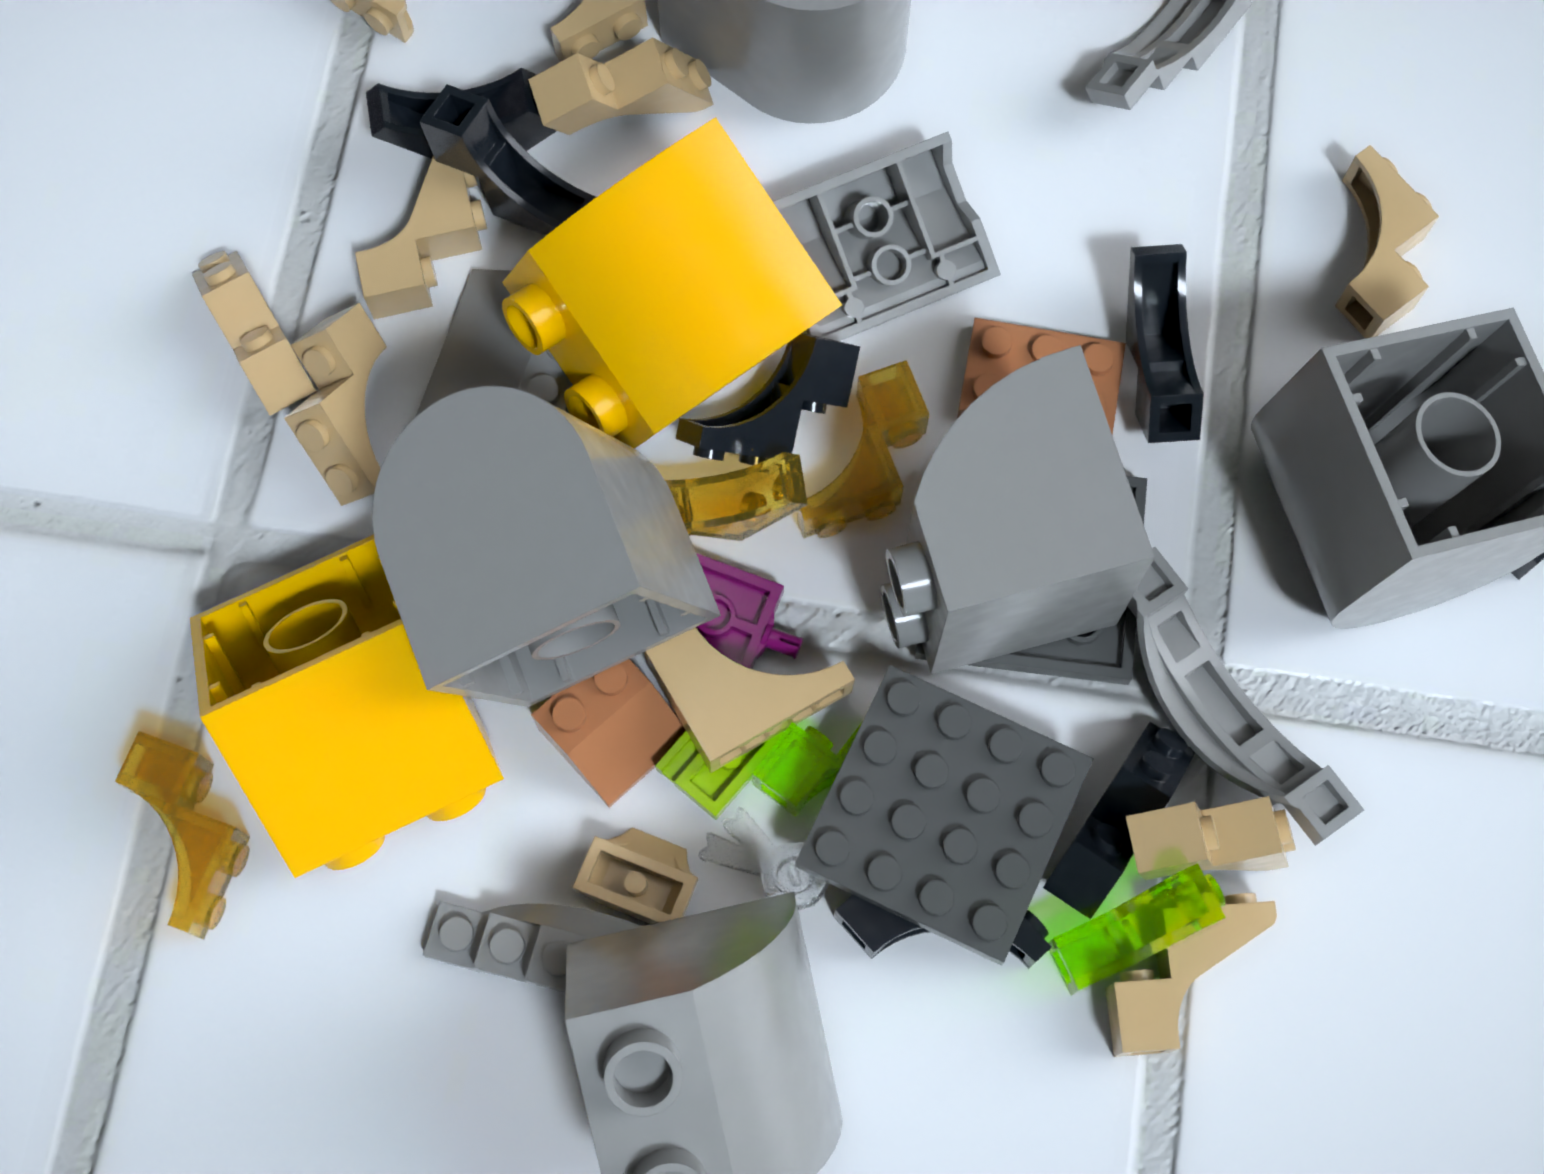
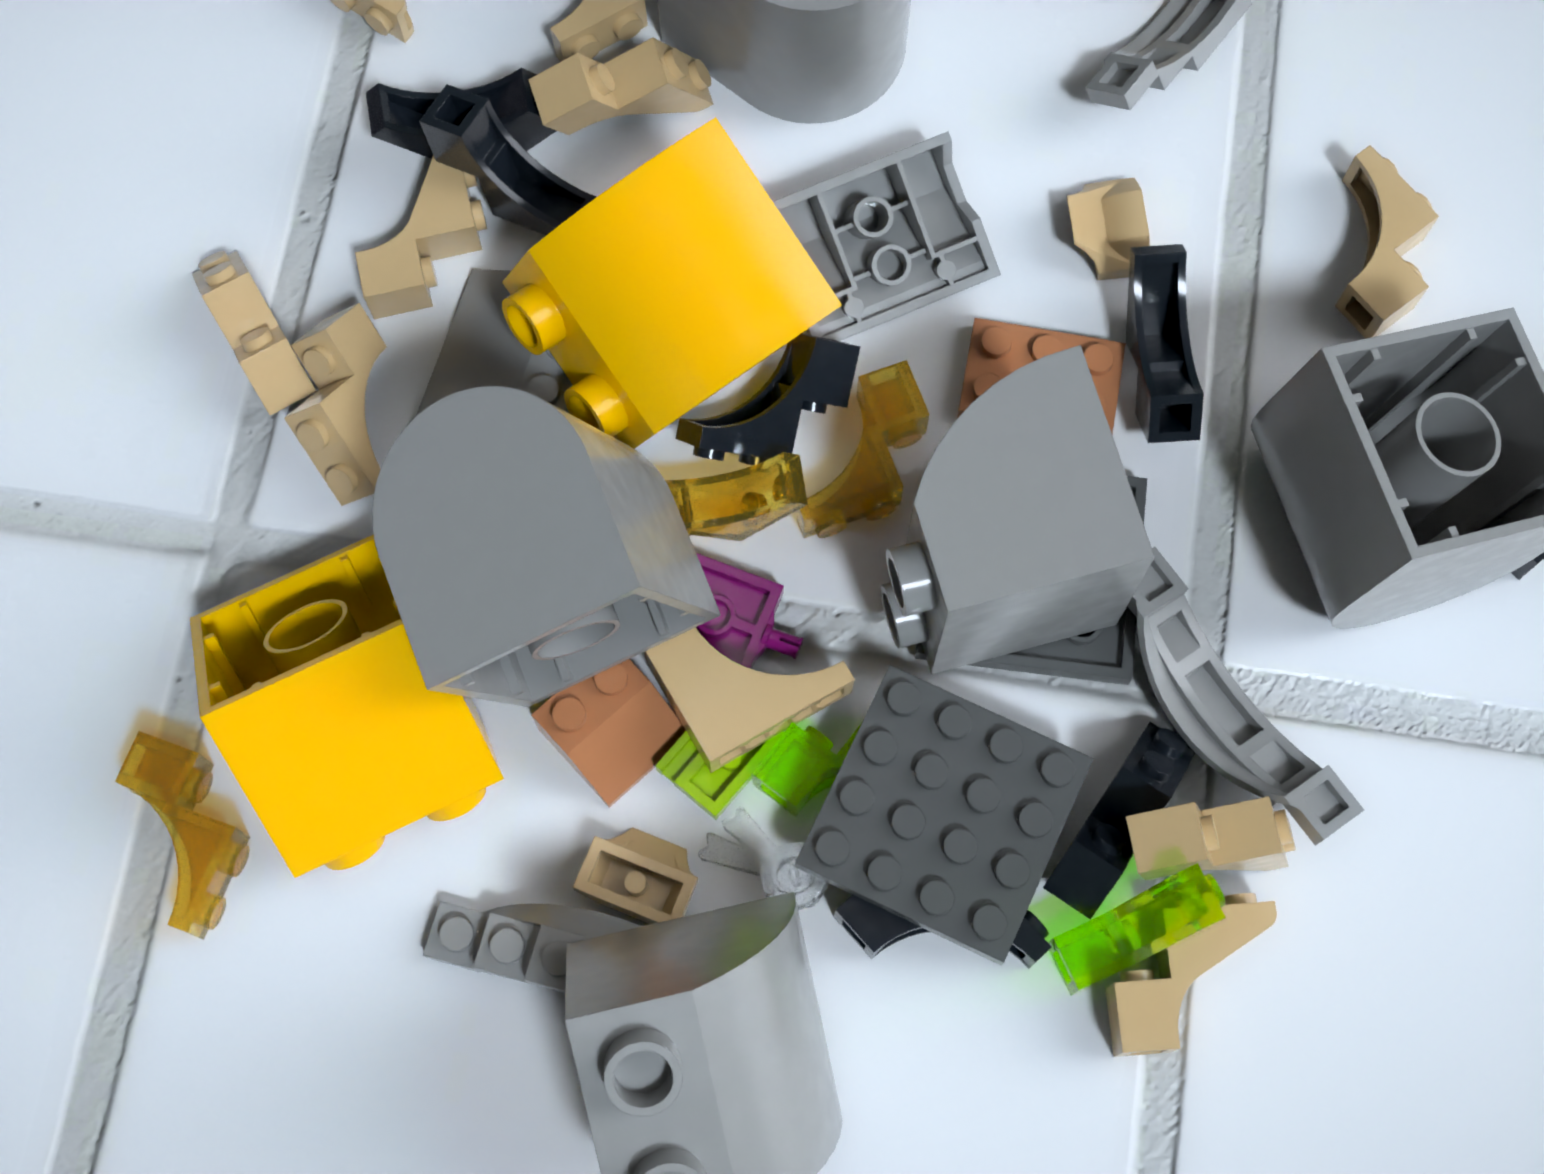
(1107, 222): none -> tan slope

